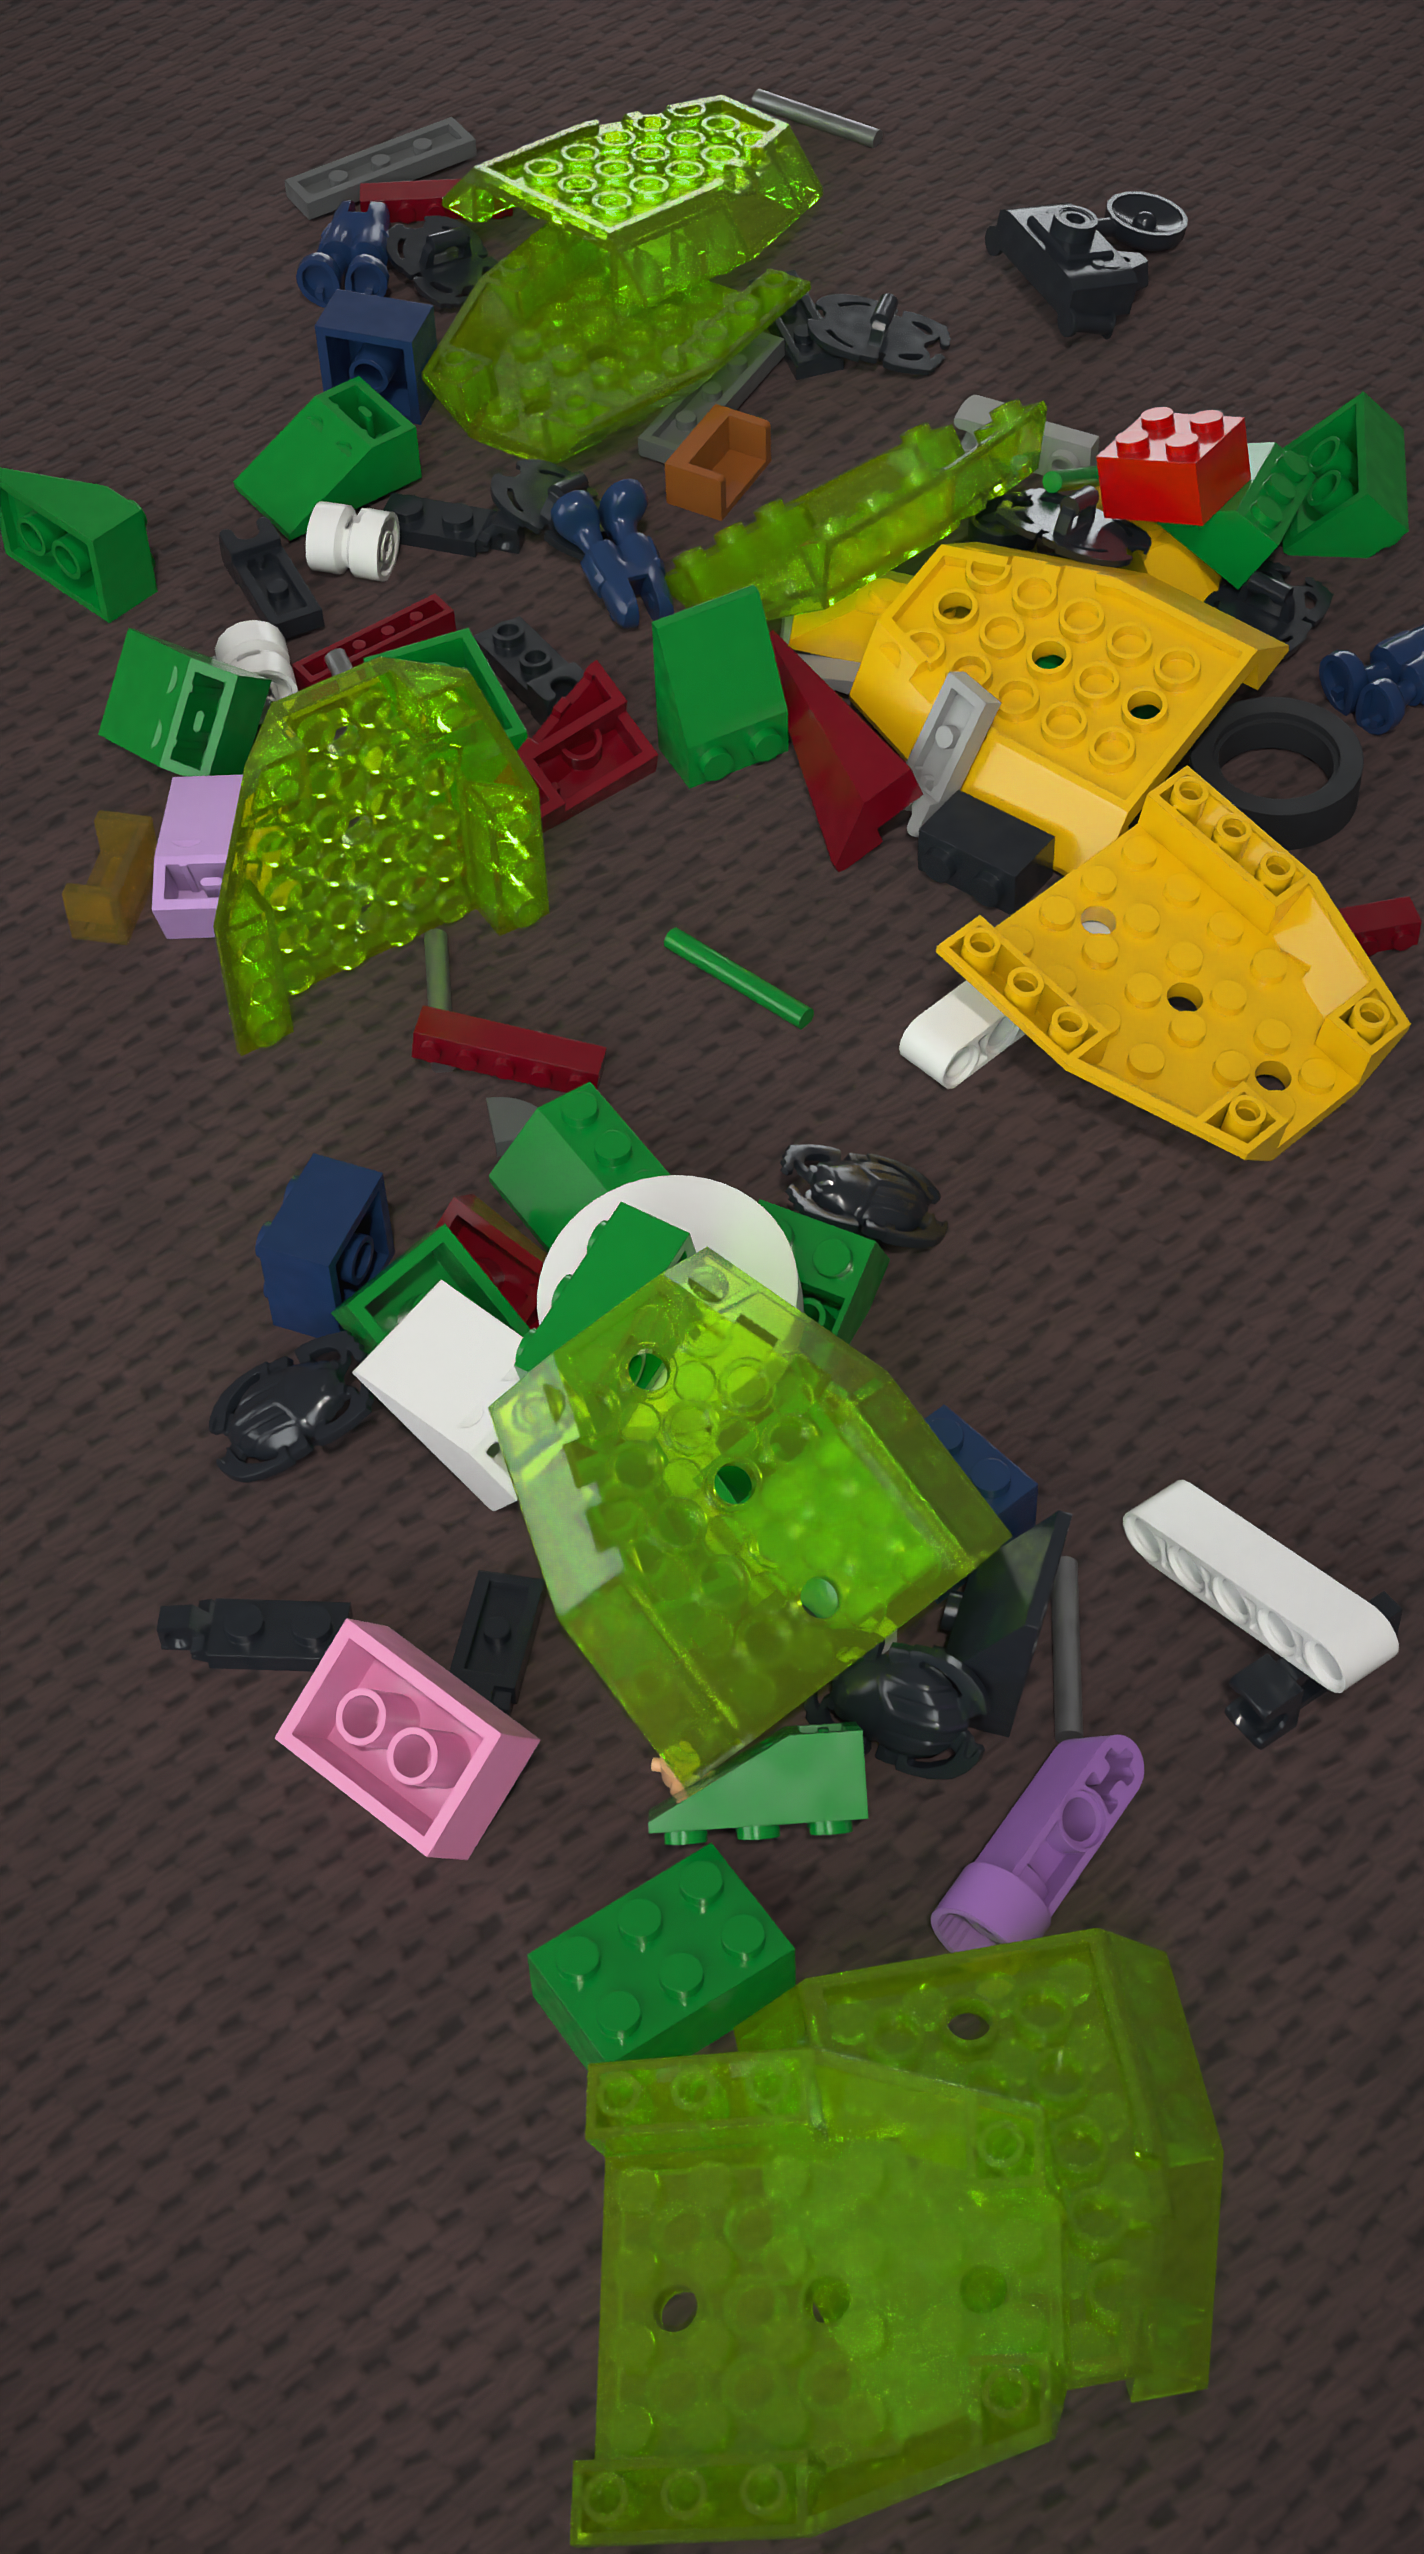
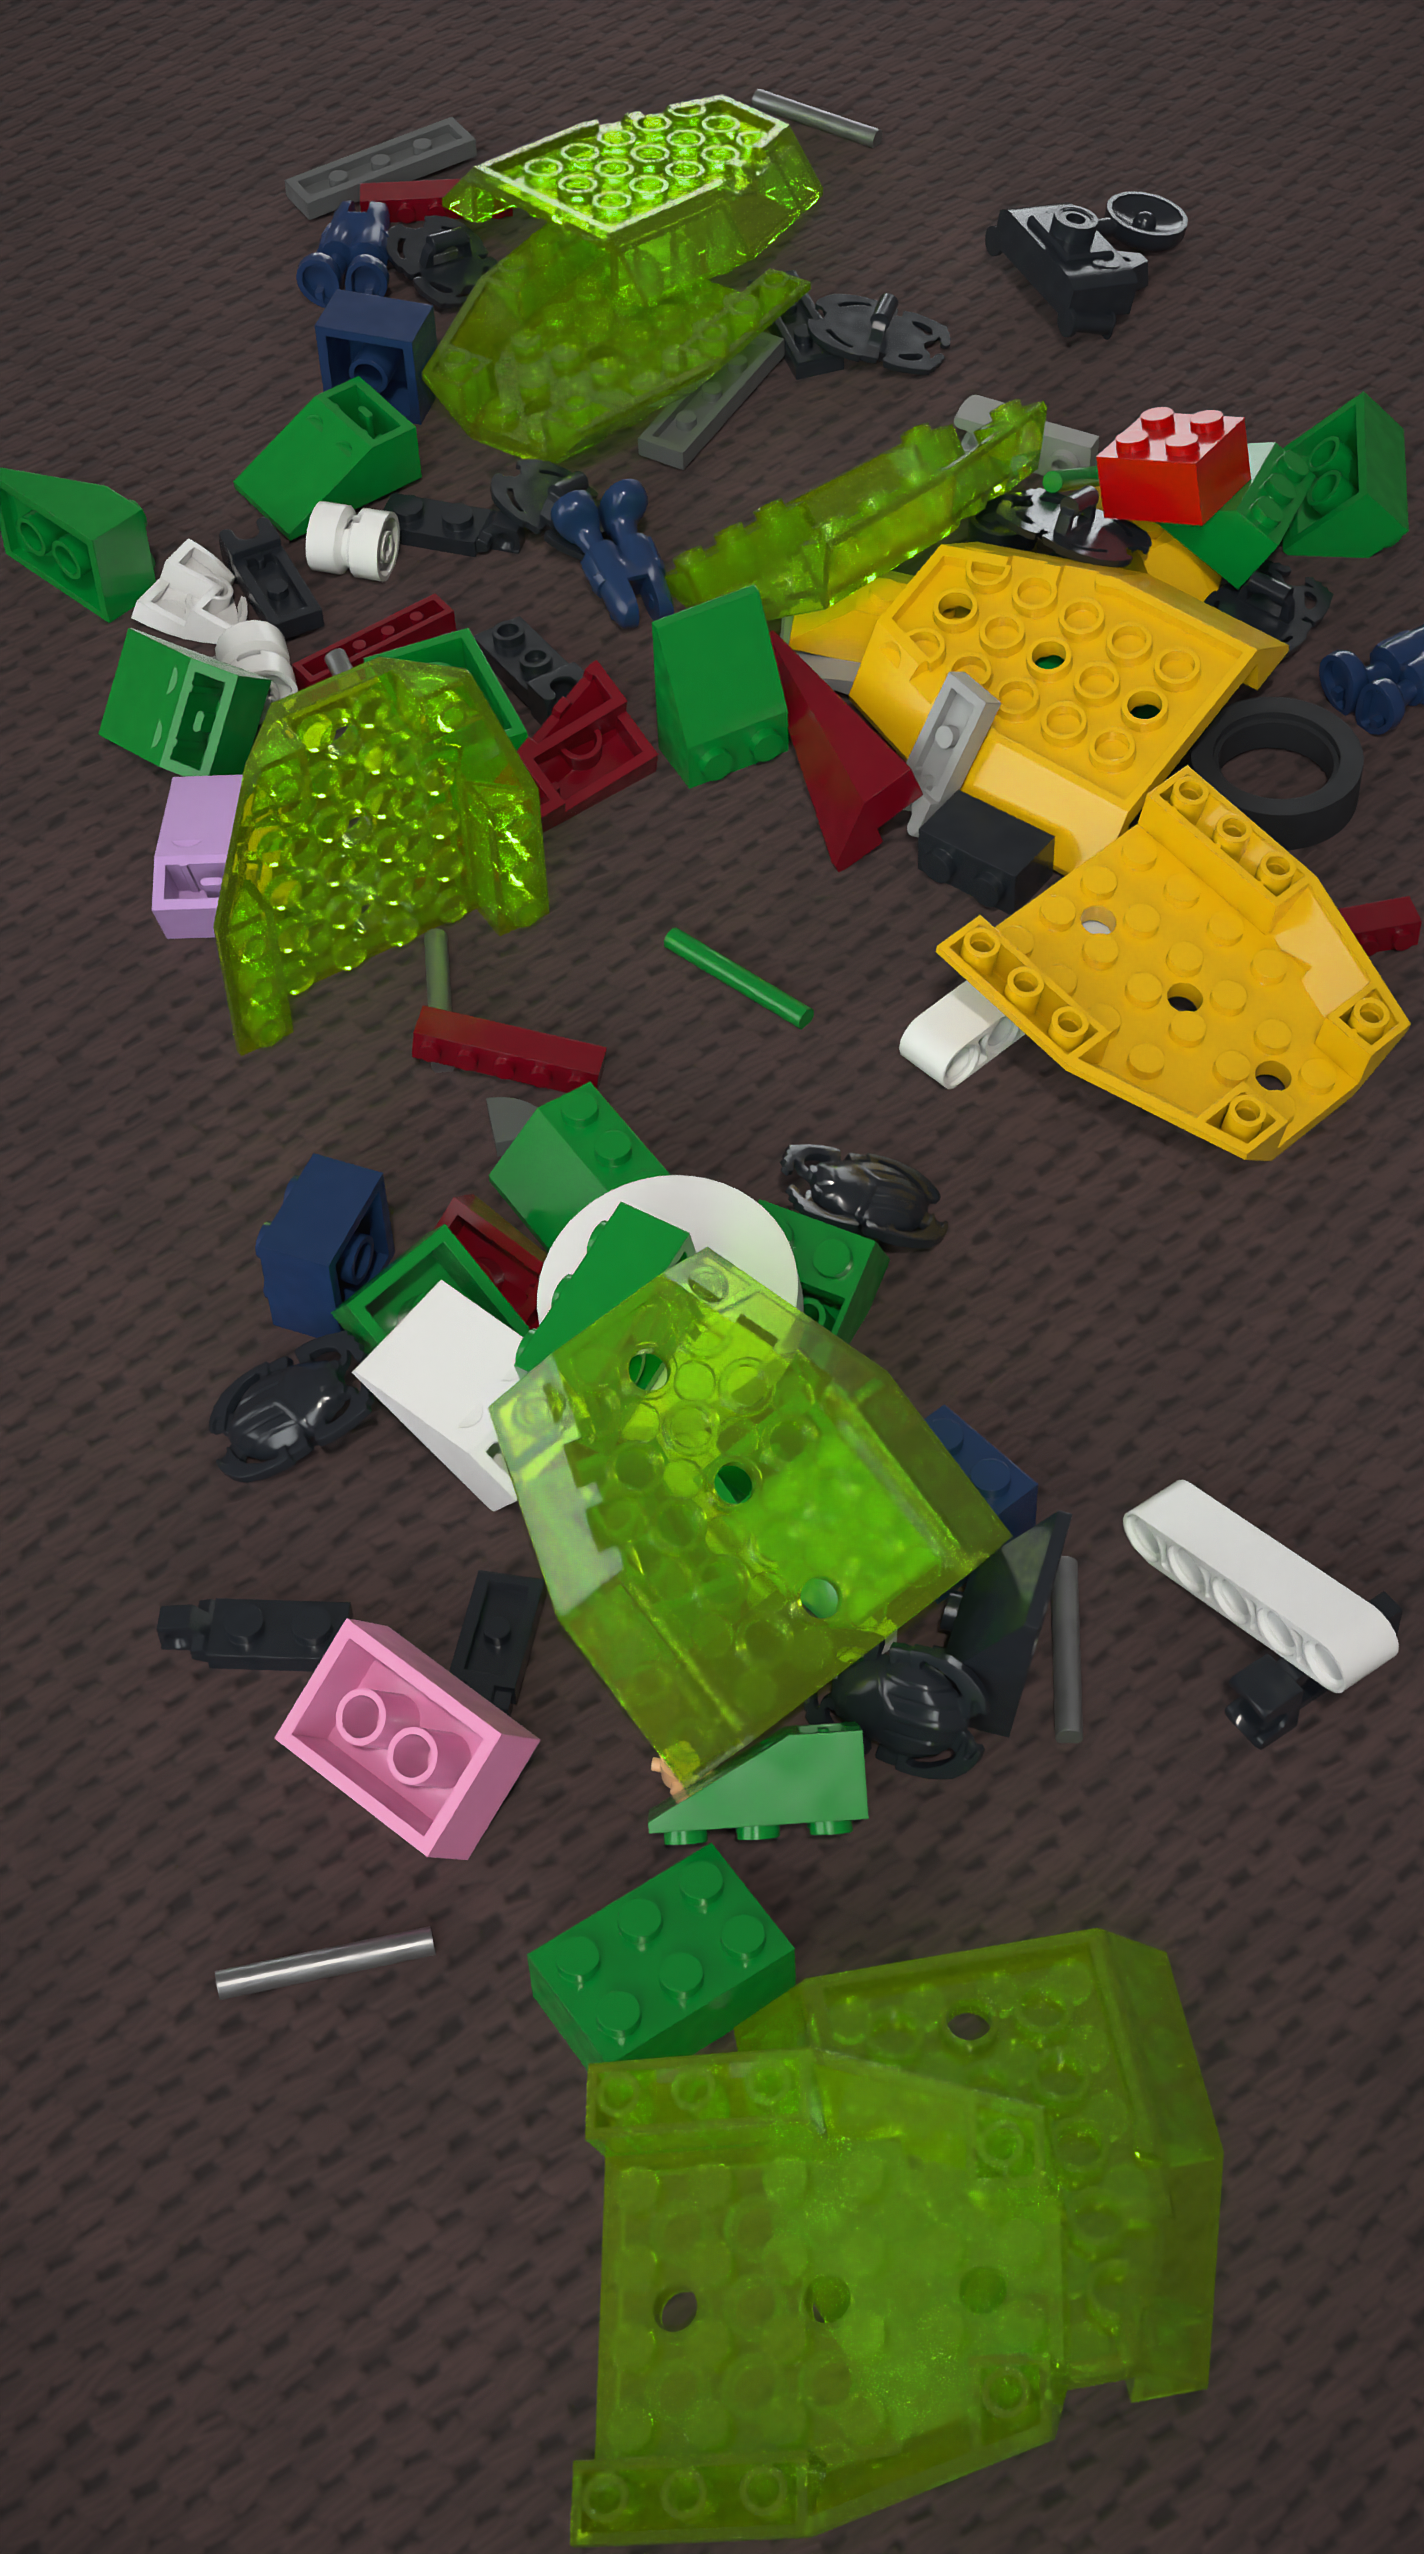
(118, 883): clear yellow panel -> none
(191, 597): none -> white brick
(324, 1963): none -> flat silver bar
(718, 462): dark orange panel -> none
(1041, 1845): medium lavender beam -> none

